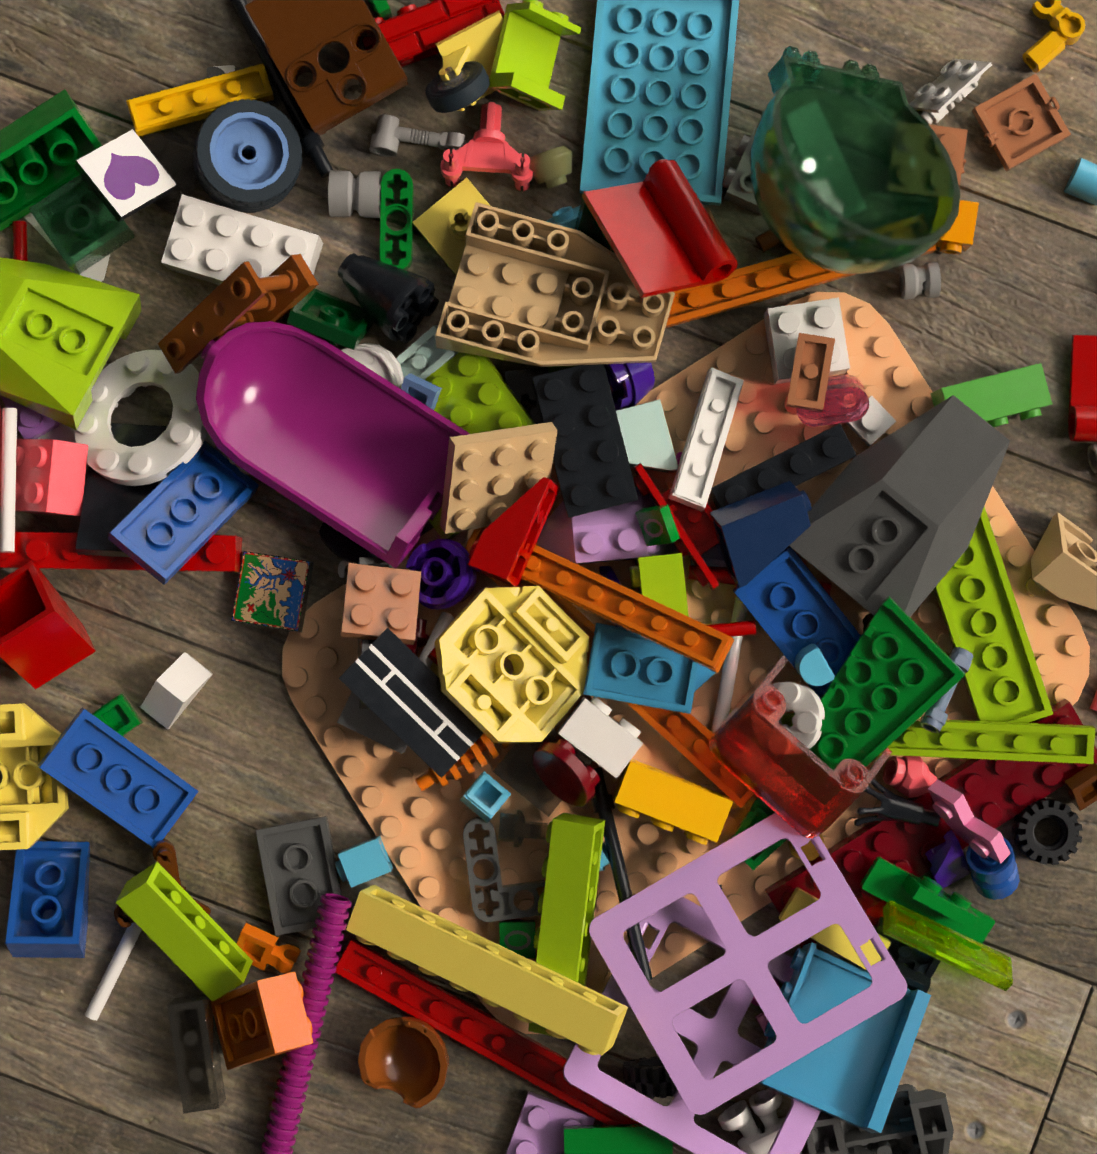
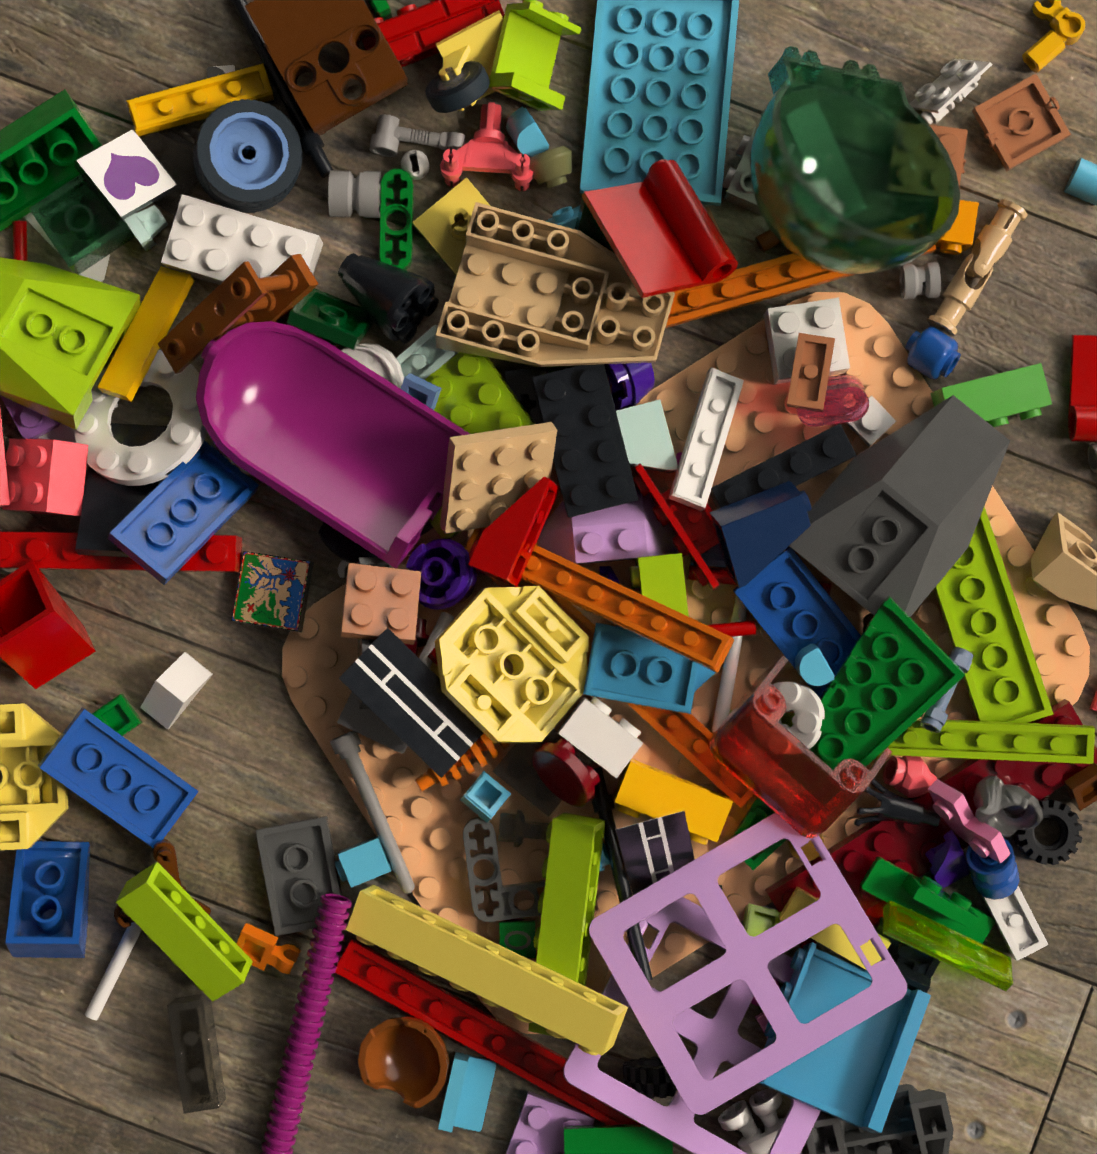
(8, 480): white bar -> none
(144, 333): none -> yellow tile
(146, 225): none -> light aqua hinge
(262, 1020): orange slope -> none
(348, 748): none -> light grey piece
(423, 164): none -> white hinge
(467, 1093): none -> medium azure panel
(526, 133): none -> medium azure brick
(655, 849): none -> black sticker
(657, 525): green tile -> none
(759, 919): none -> lime tile
(932, 353): none -> blue head
(987, 250): none -> tan piece
(1006, 806): none -> dark grey hair
(1016, 924): none -> white plate

